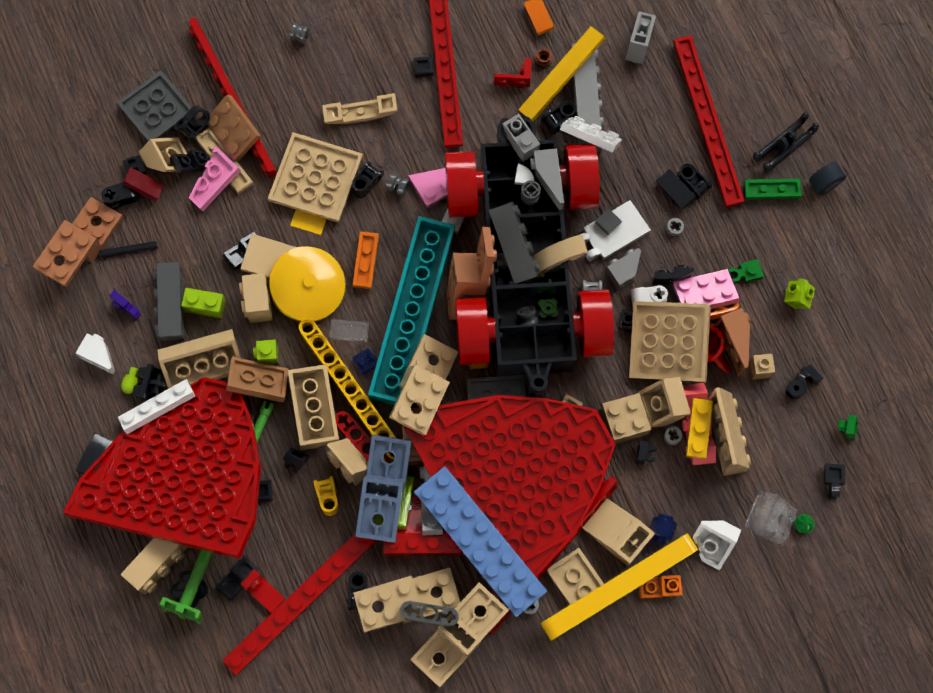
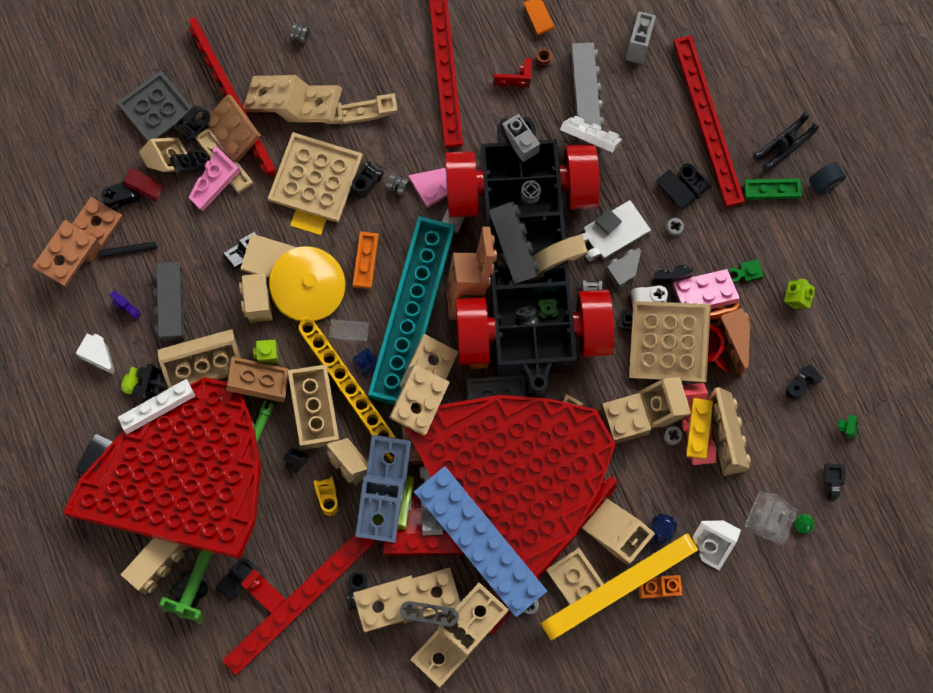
(134, 162): black tile -> none
(203, 303): lime brick -> none
(265, 491): black tile -> none
(292, 98): none -> tan bracket
(362, 441): red beam -> none
(423, 66): black tile -> none
(522, 175): white tile -> none
(548, 174): light grey slope -> none
(555, 117): black piece -> none
(562, 73): yellow tile -> none
(642, 454): black tile -> none
(762, 366): tan brick -> none

